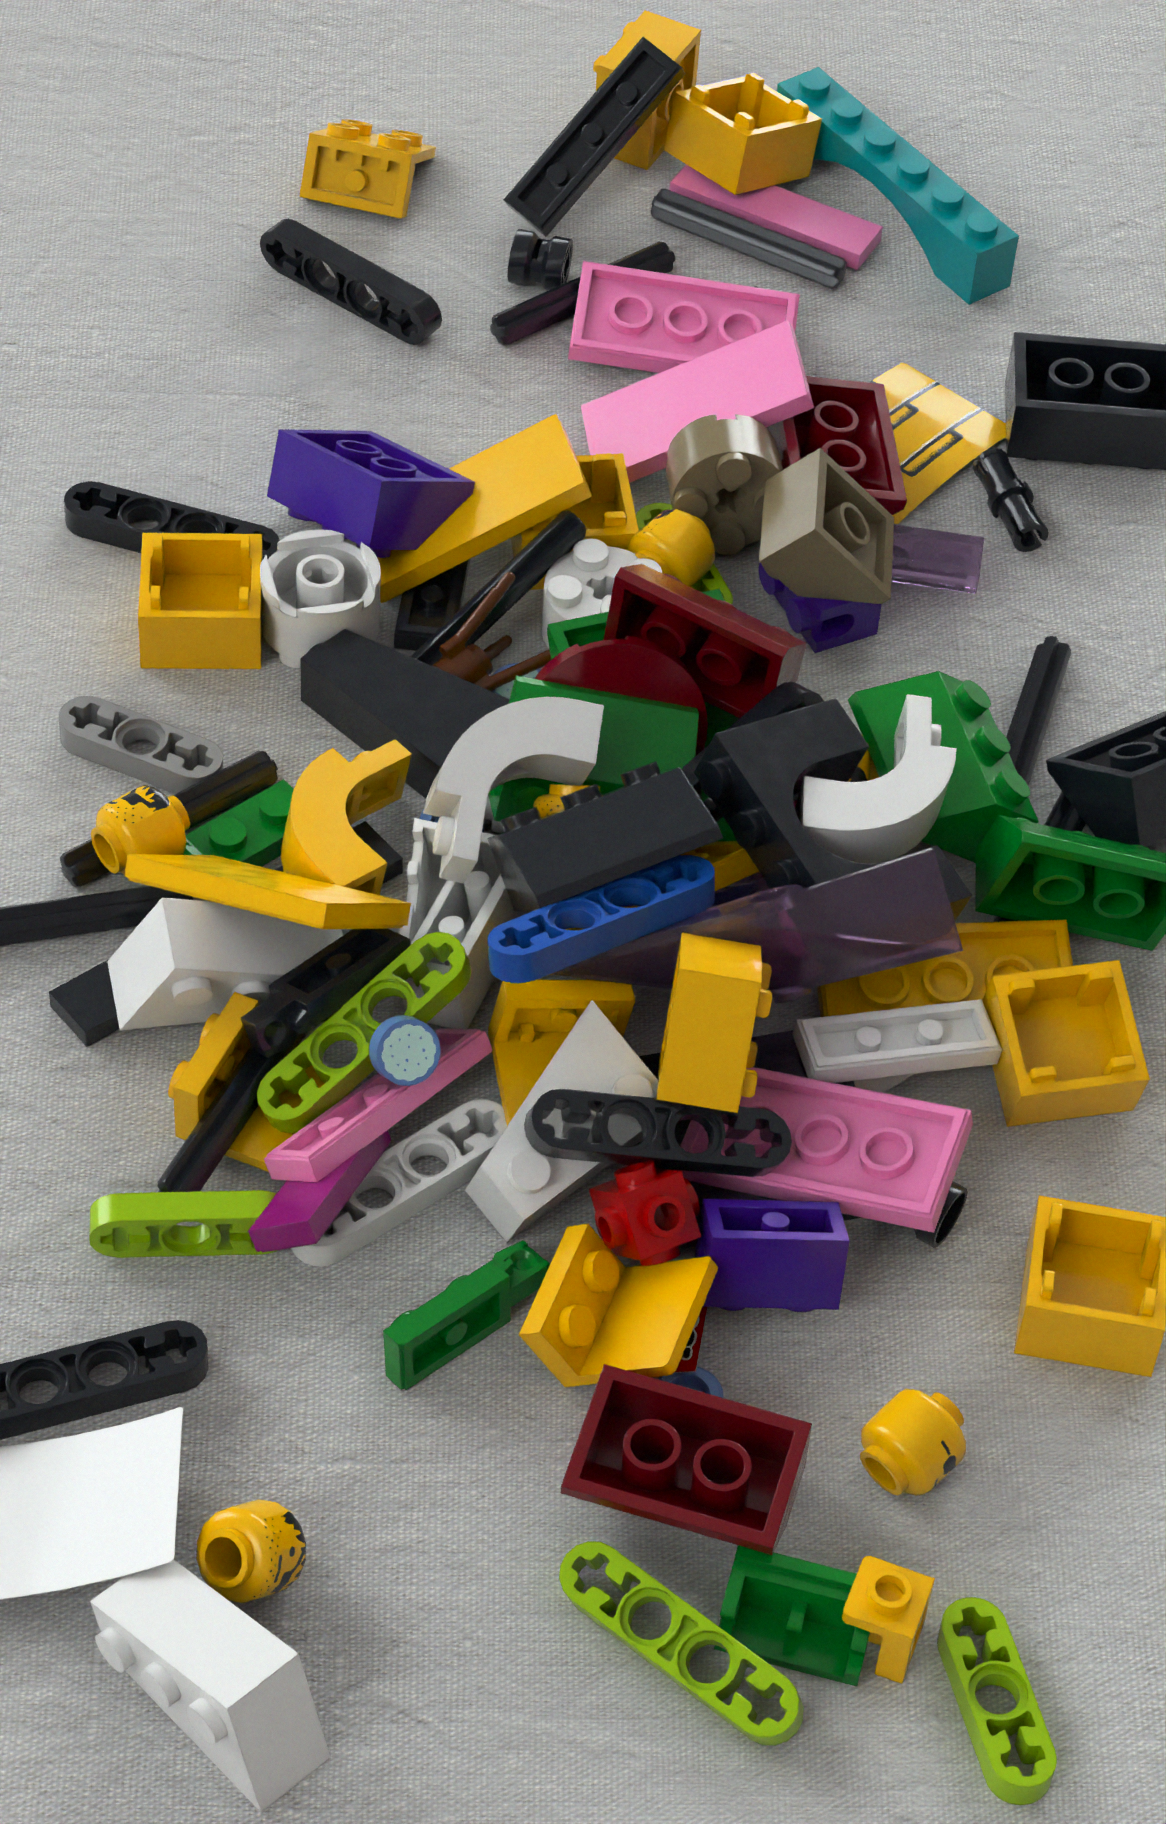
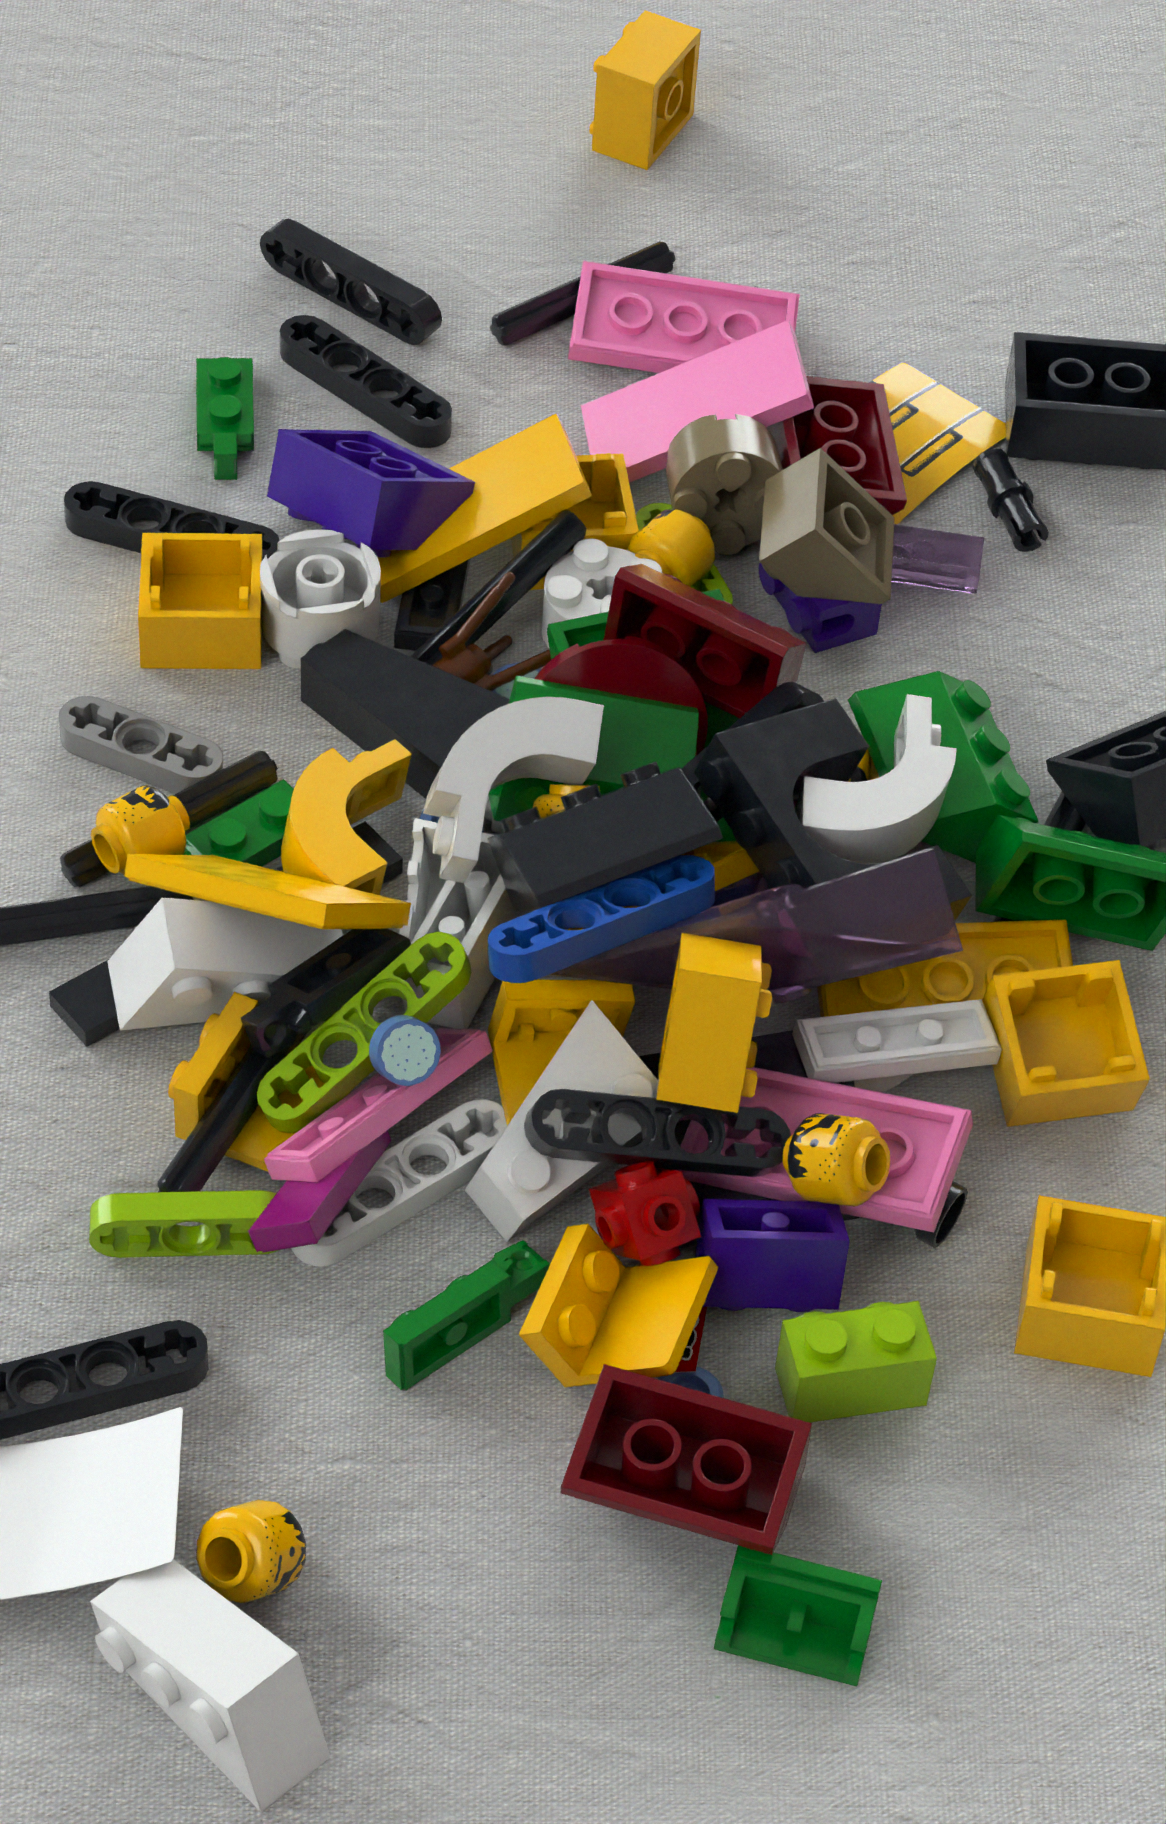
(224, 411): none -> green hinge
(362, 168): yellow bracket -> none
(414, 415): none -> black beam
(539, 259): black wheel -> none
(594, 136): black tile -> none
(675, 1648): lime beam -> none
(742, 134): yellow container -> none
(749, 238): black axle -> none
(788, 215): bright pink tile -> none
(836, 1159): none -> yellow head
(855, 1361): none -> lime brick
(893, 1608): yellow bracket -> none
(913, 1442): yellow head -> none
(958, 234): teal arch -> none
(988, 1730): lime beam -> none
(1037, 704): black axle -> none

